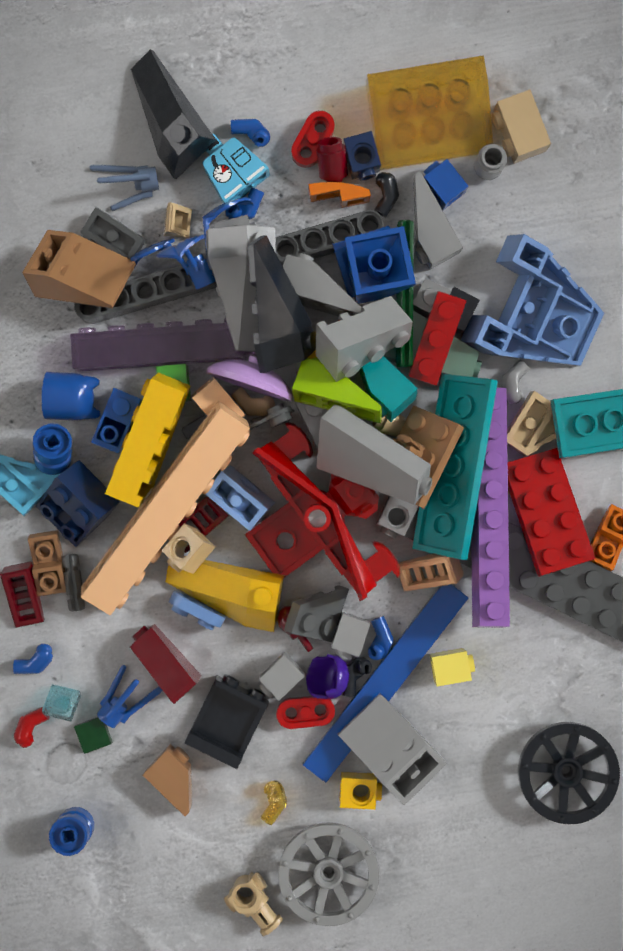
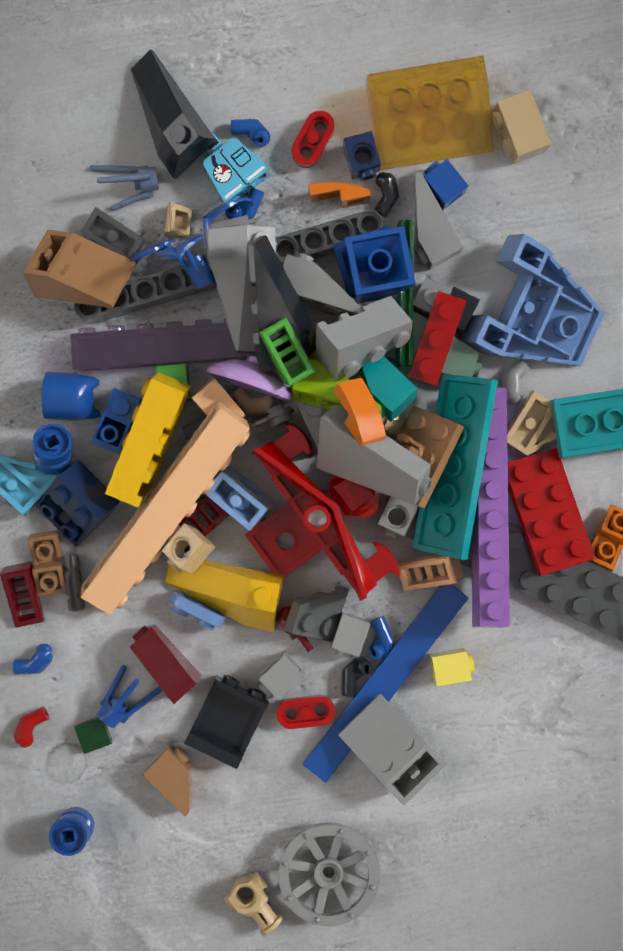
(61, 703): clear light blue plate -> none
(277, 801): clear yellow arm -> none
(298, 374): none -> bright green slope
(327, 677): dark purple hair -> none
(332, 159): dark red brick -> none
(349, 781): yellow brick -> none
(364, 417): none -> orange slope
(494, 154): light grey brick -> none
(573, 777): black wheel -> none

